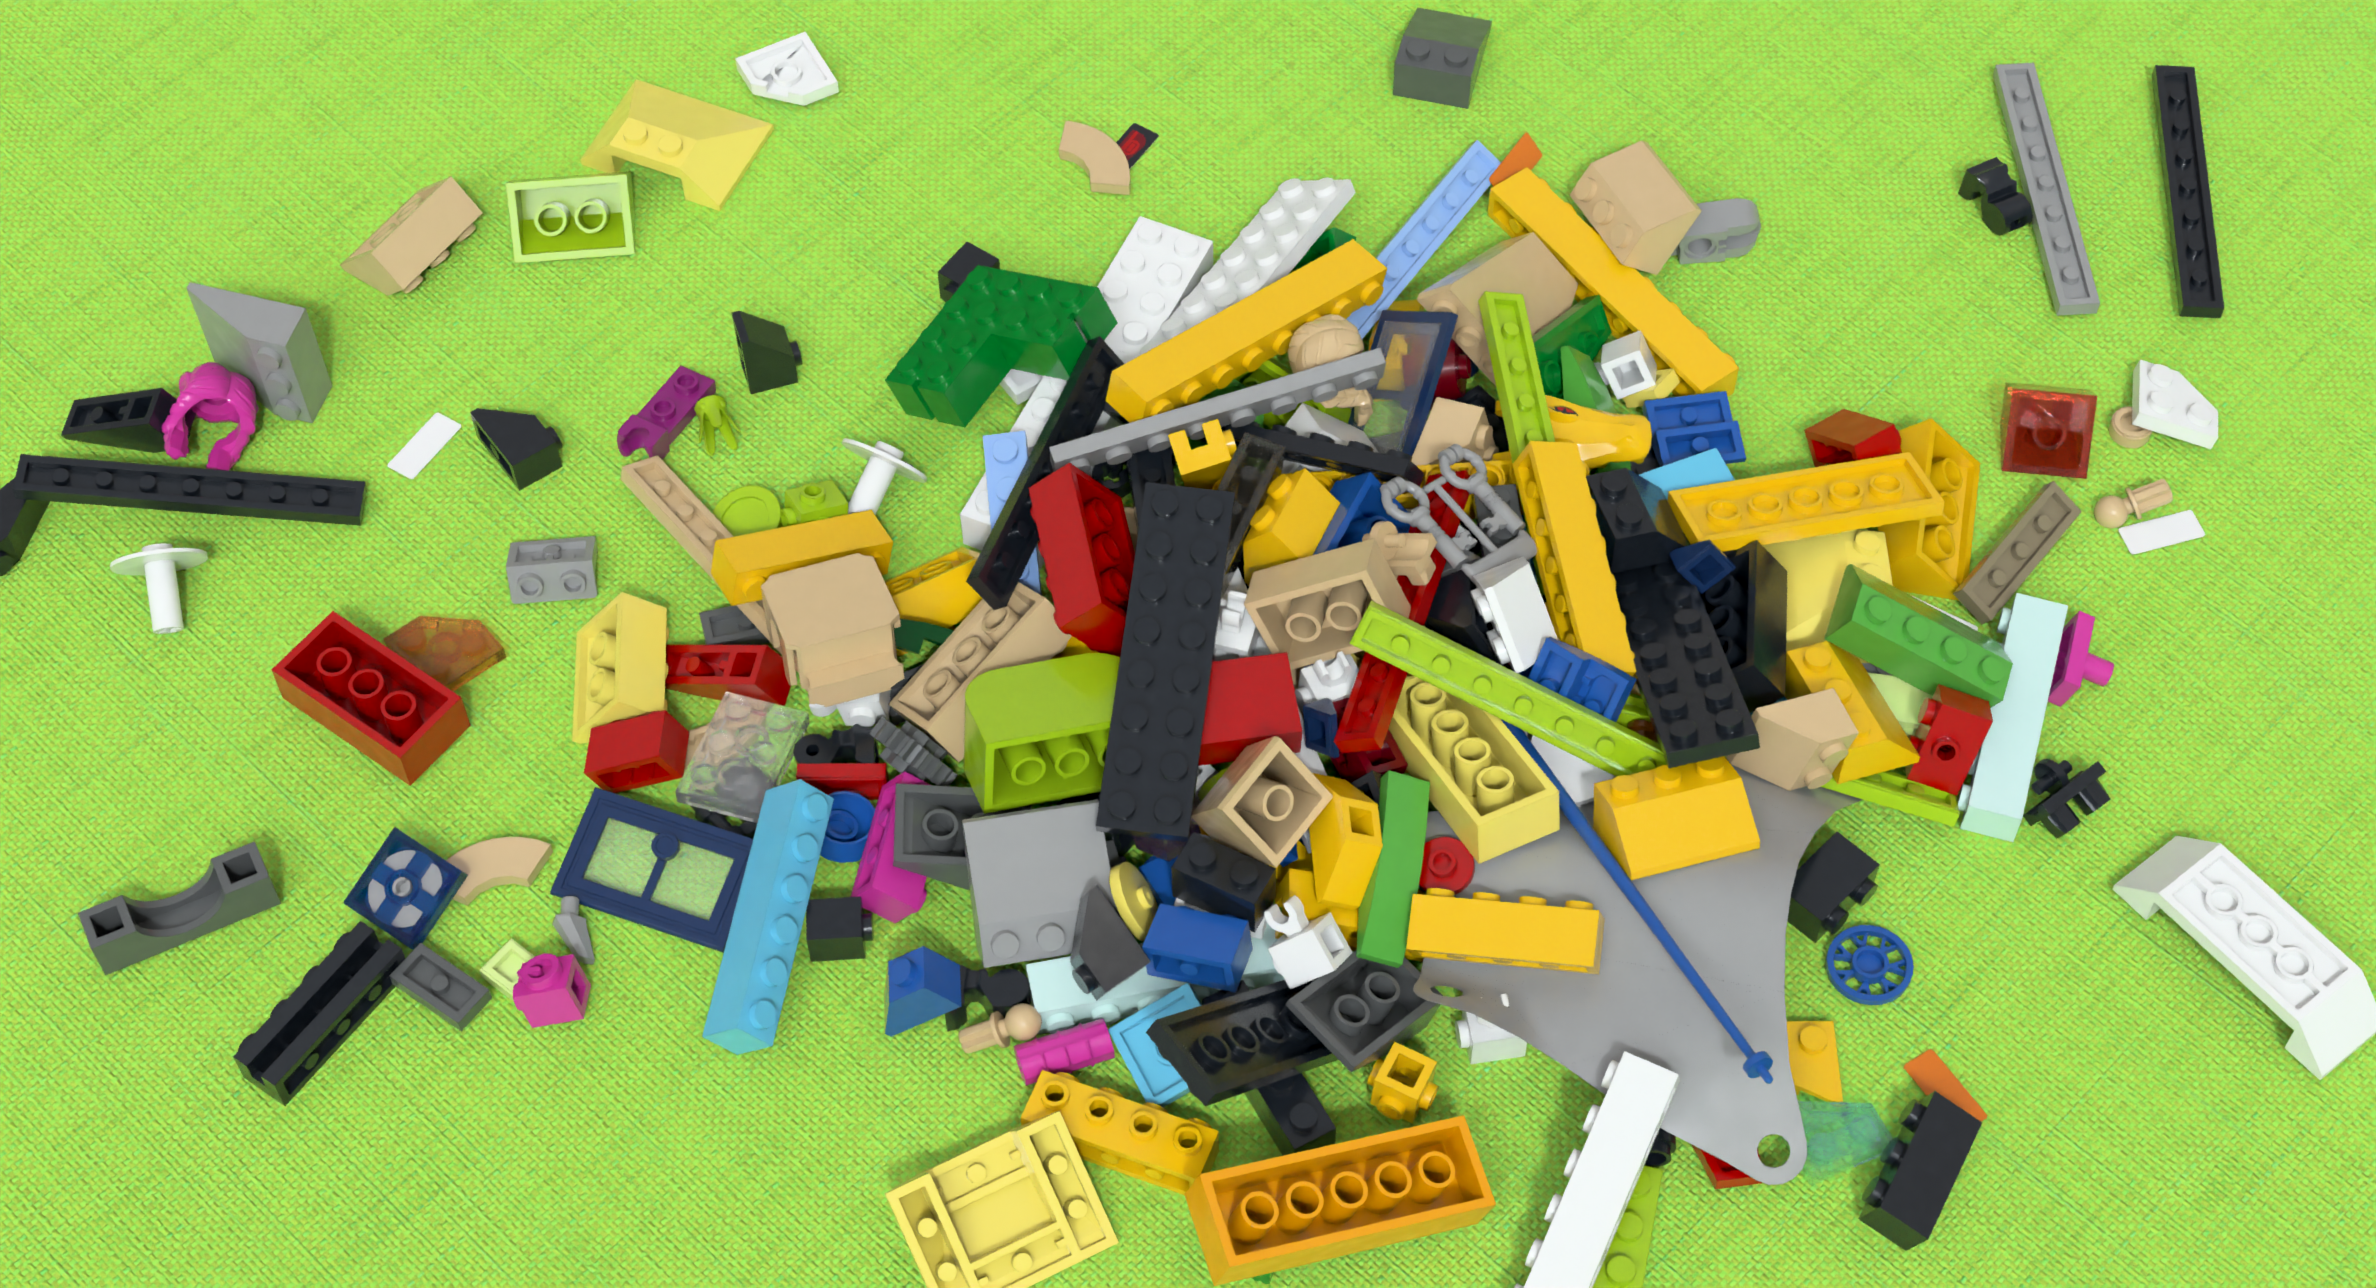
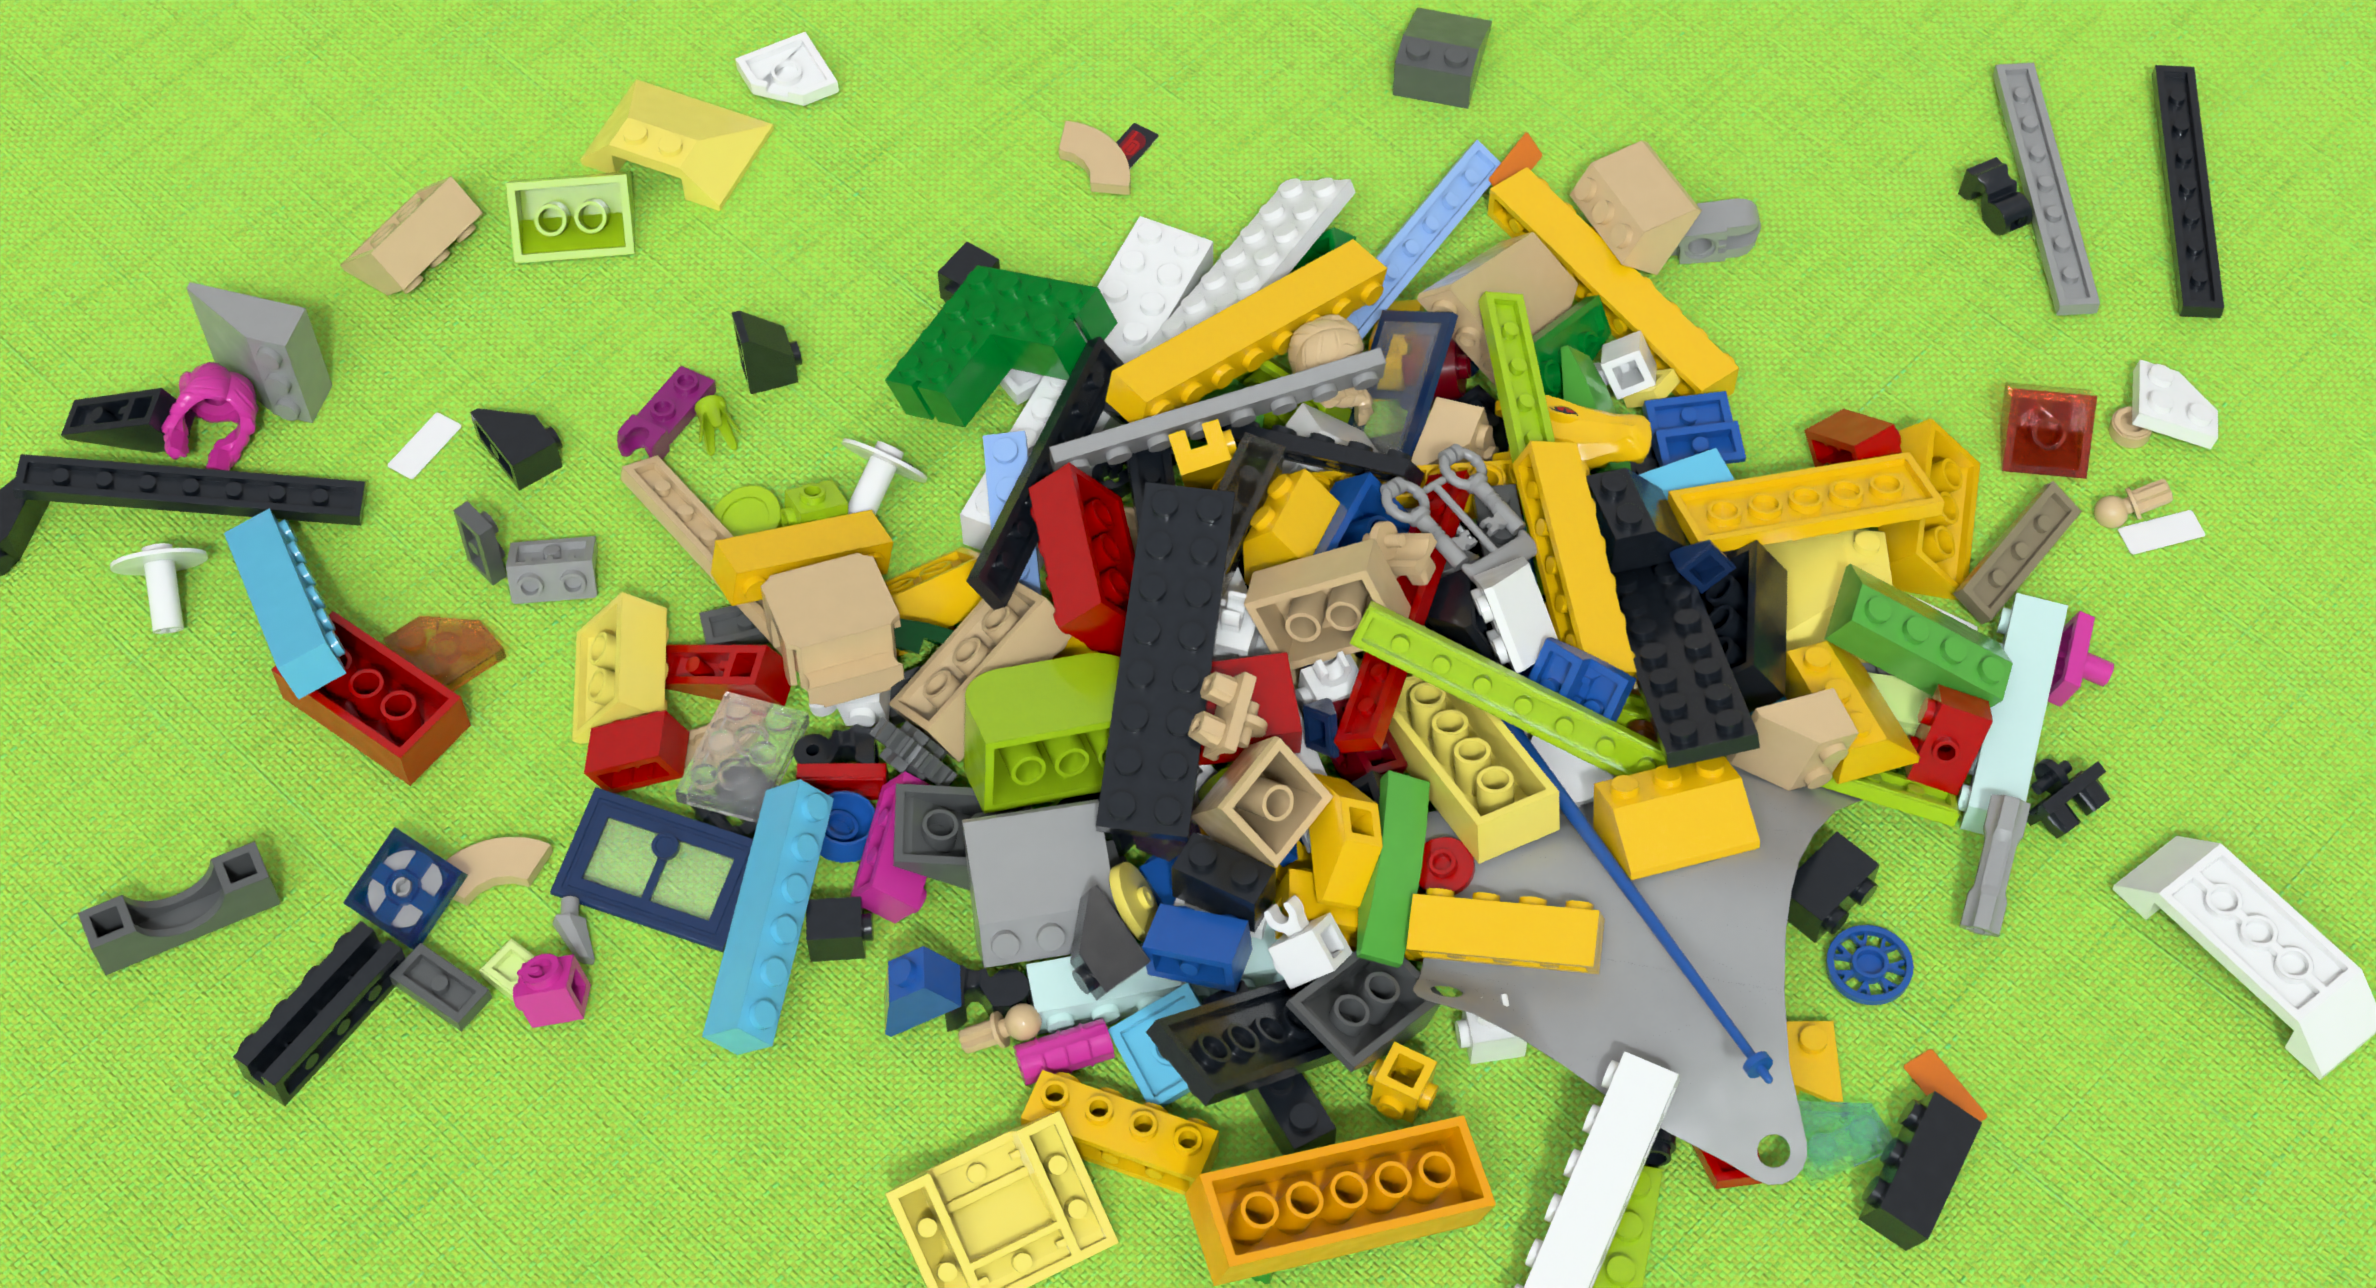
(286, 603): none -> medium azure brick
(480, 542): none -> dark grey plate
(1234, 716): none -> tan hips
(1987, 897): none -> light grey axle

